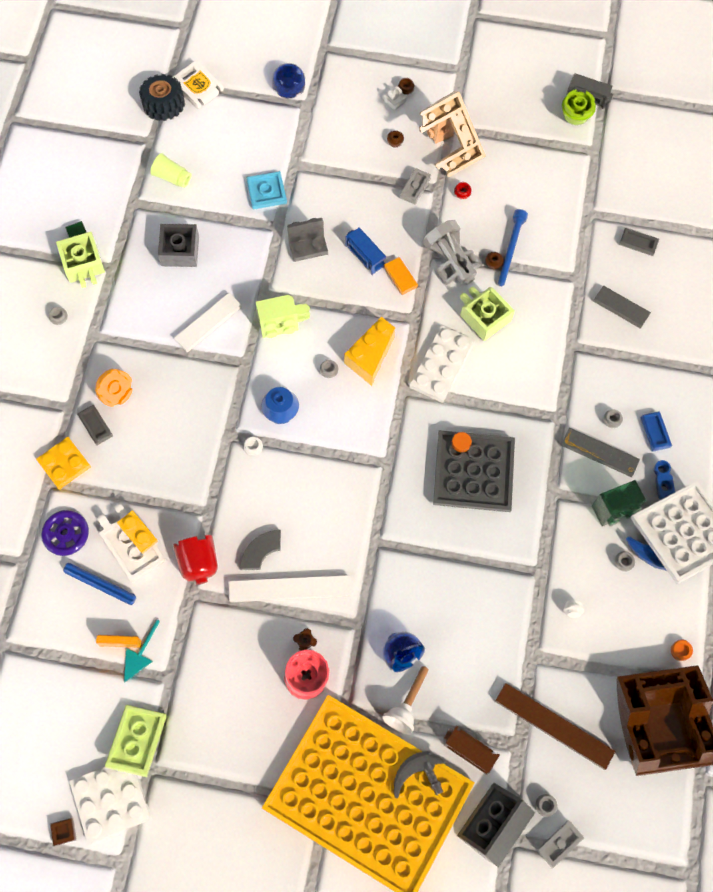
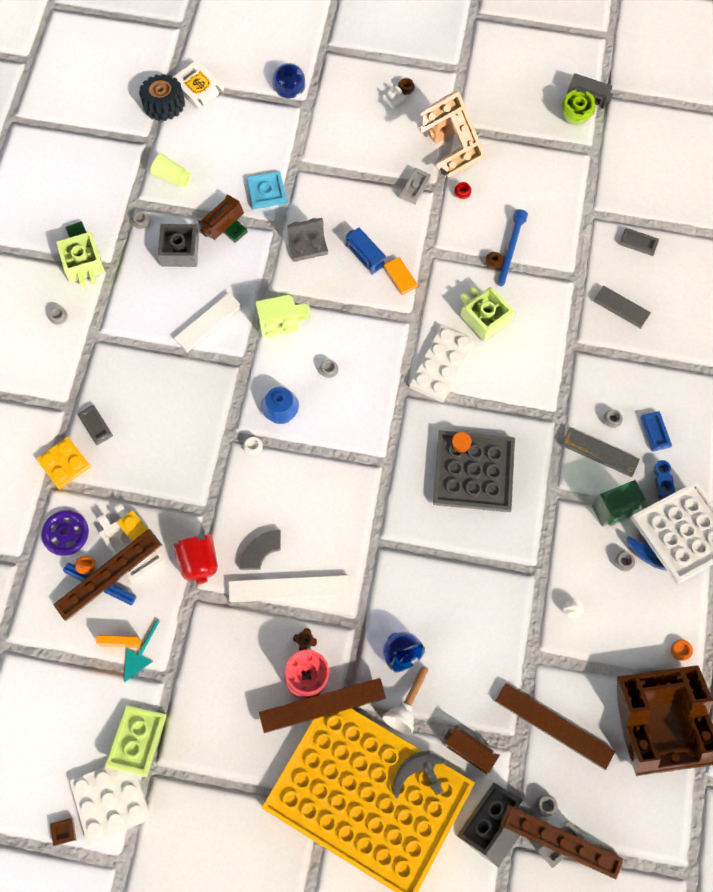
(85, 565): none -> orange tile
(107, 574): none -> reddish brown tile
(113, 387): light orange tile -> none
(140, 220): none -> light grey plate
(221, 217): none -> reddish brown window
(235, 231): none -> dark green tile
(322, 705): none -> reddish brown tile
(370, 350): yellow wedge -> none
(395, 138): reddish brown plate -> none
(446, 241): light grey piece -> none
(561, 842): none -> reddish brown tile

